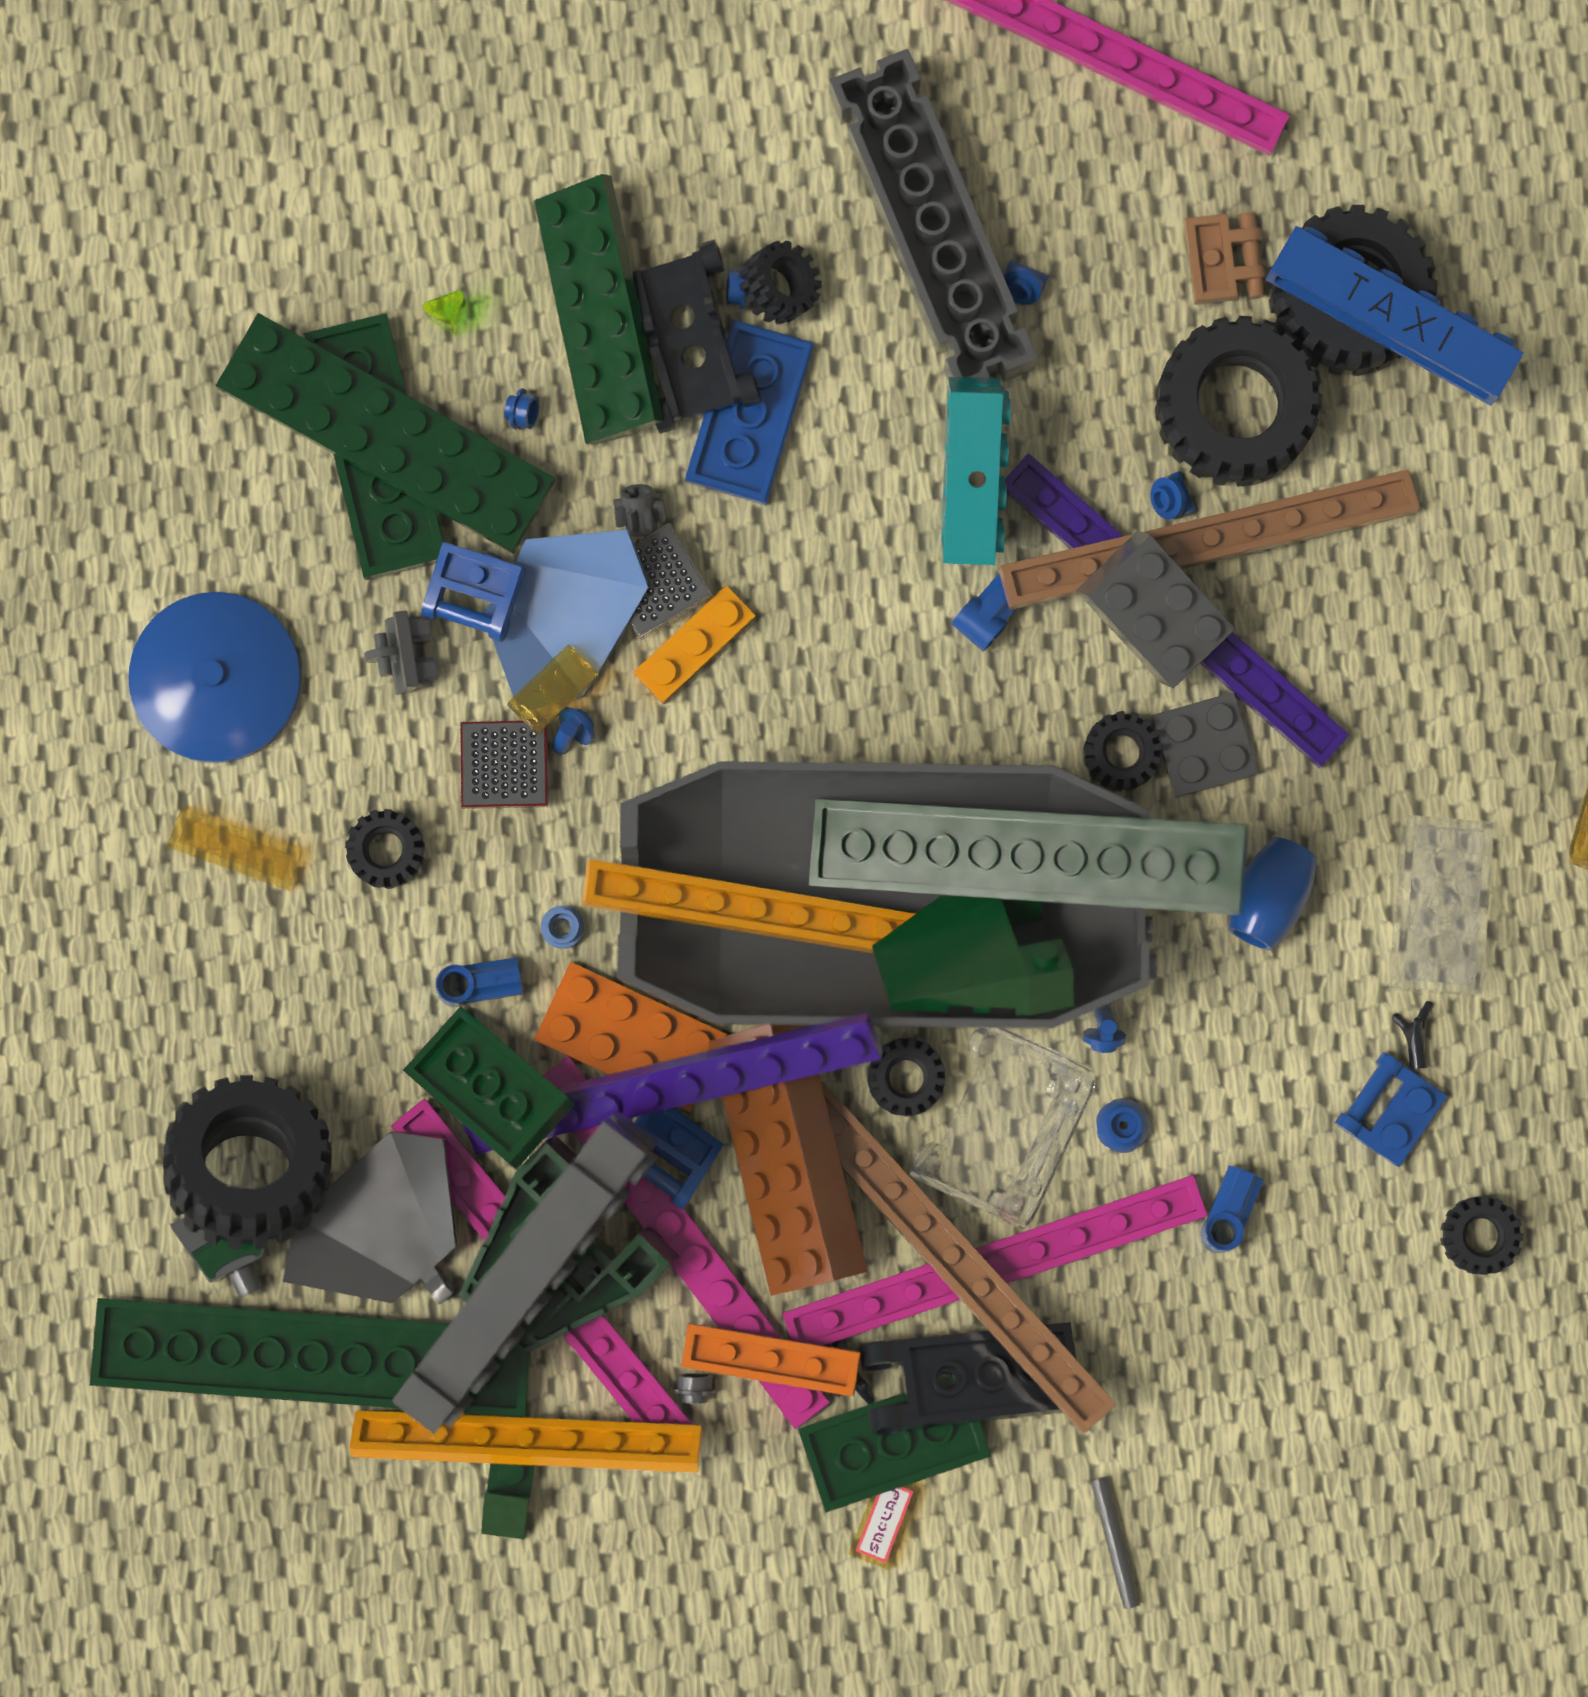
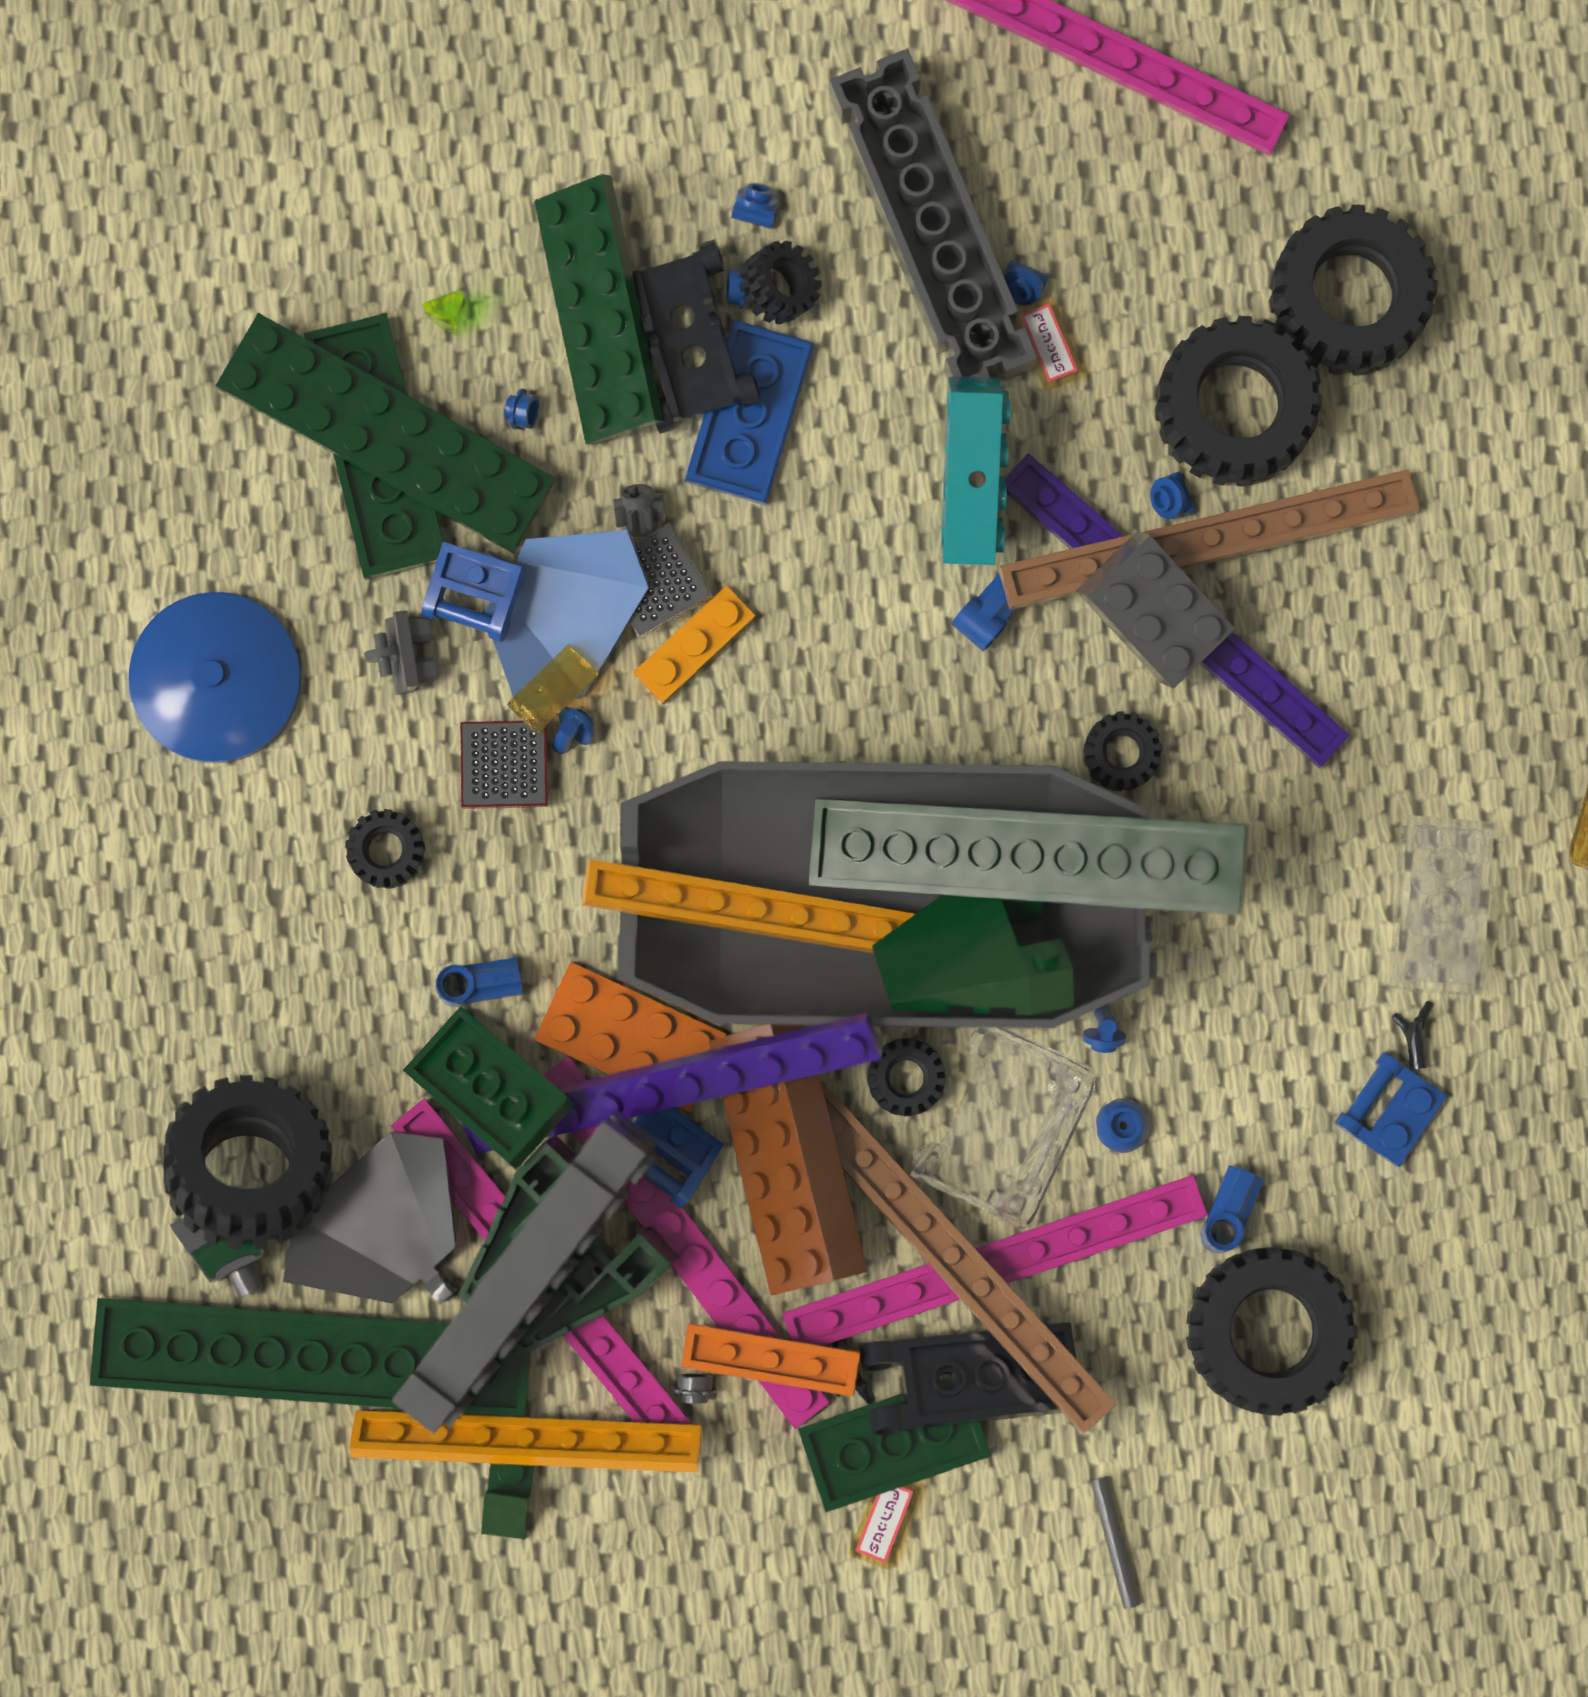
(235, 848): clear yellow tile -> none
(558, 913): medium blue plate -> none
(756, 205): none -> blue plate
(1055, 352): none -> tile
(1204, 745): dark grey plate -> none
(1211, 257): medium nougat plate -> none
(1274, 893): blue piece -> none
(1331, 1331): none -> black tyre
(1395, 315): blue brick -> none
(1507, 1229): black tyre -> none

